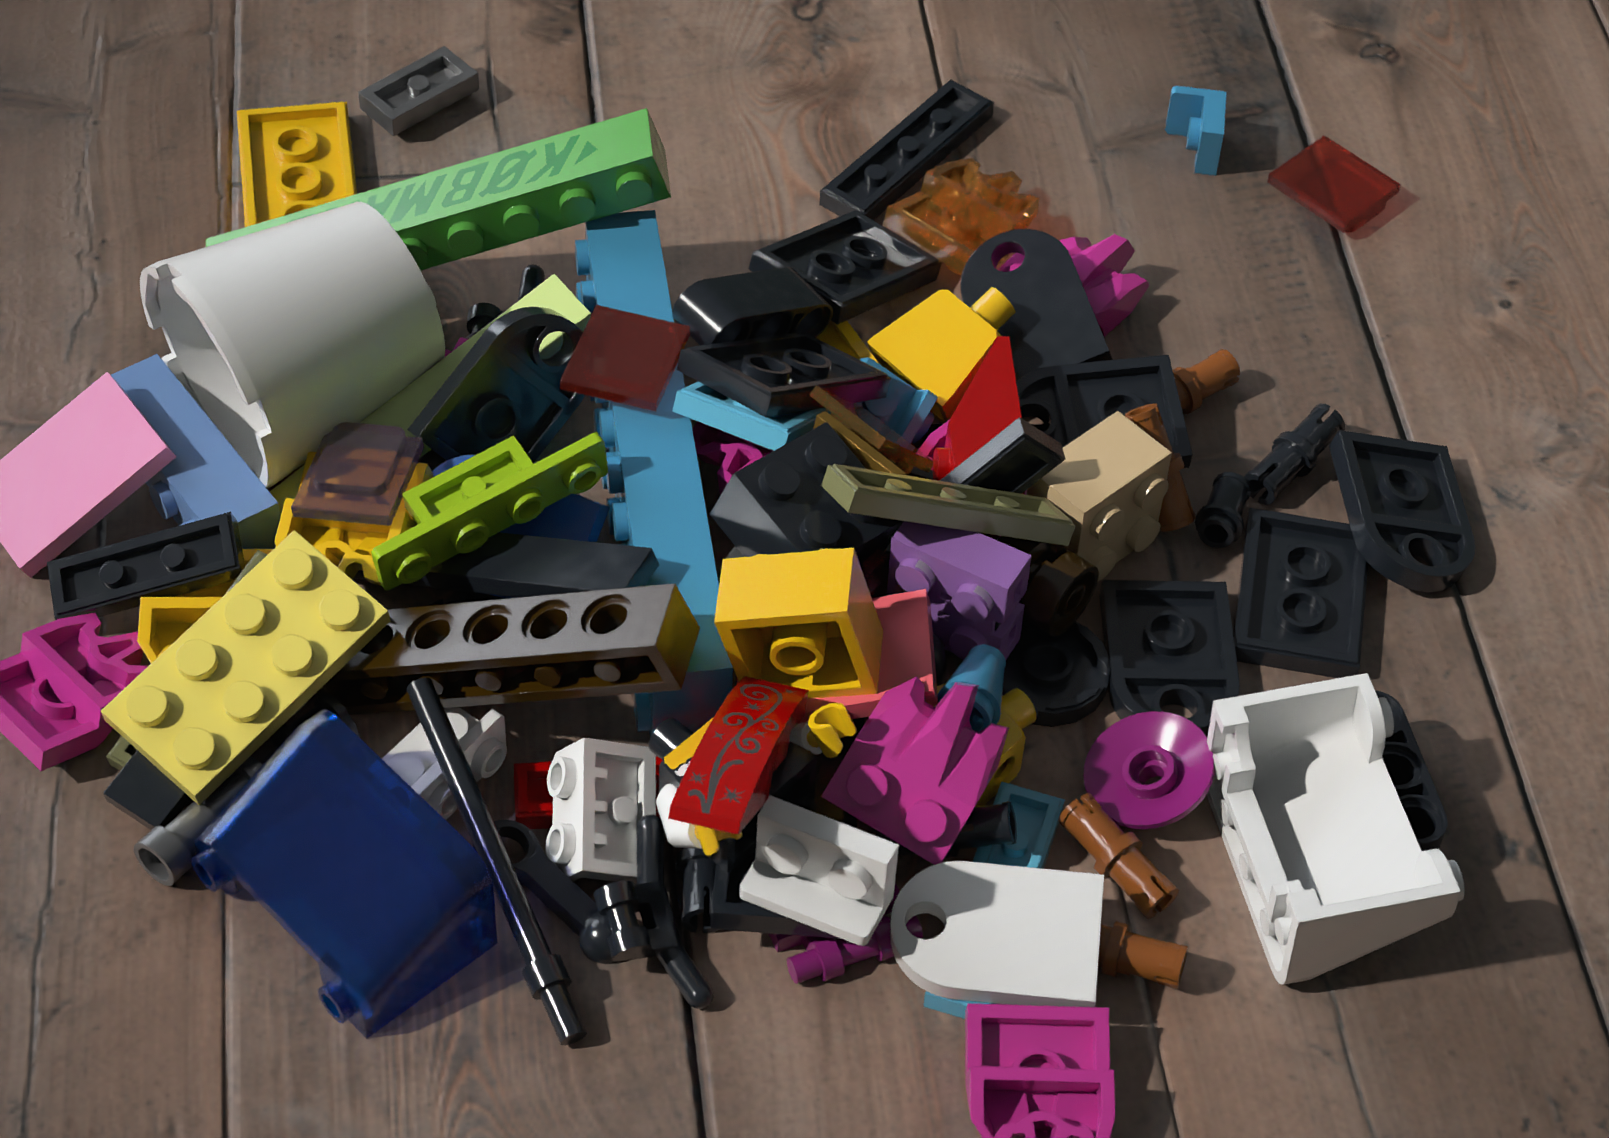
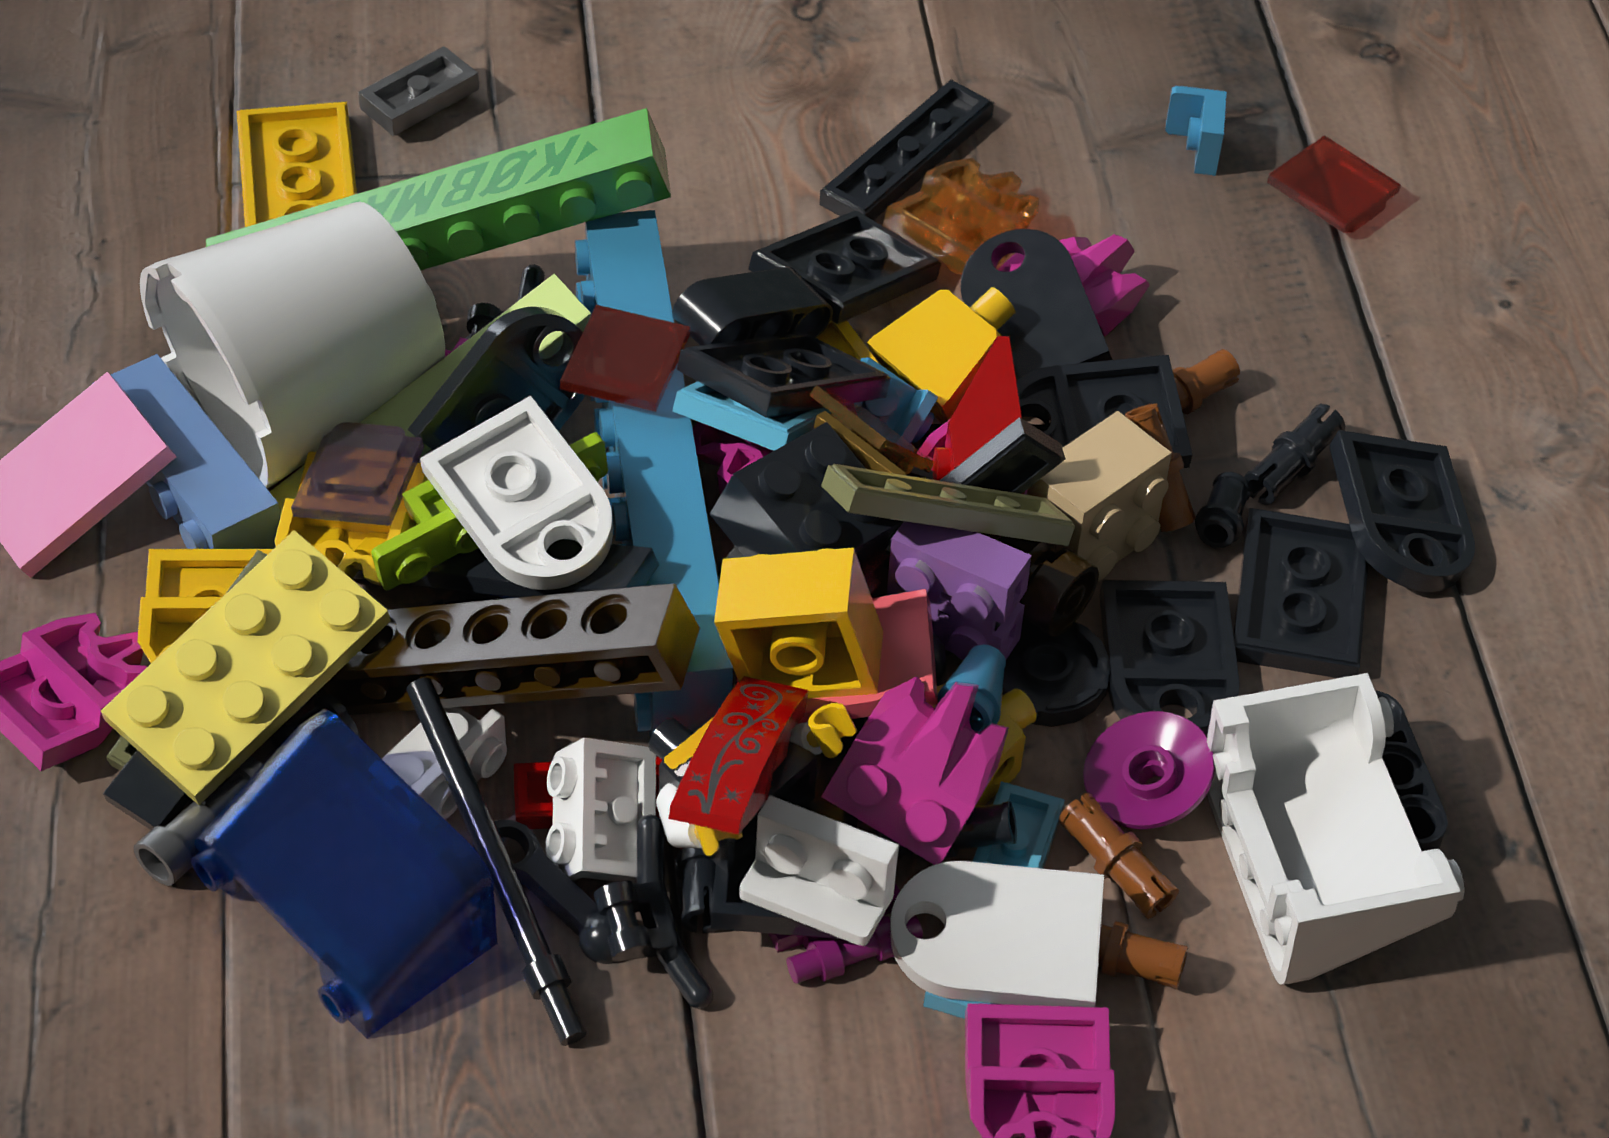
(147, 566): black tile -> none
(519, 492): none -> white tile

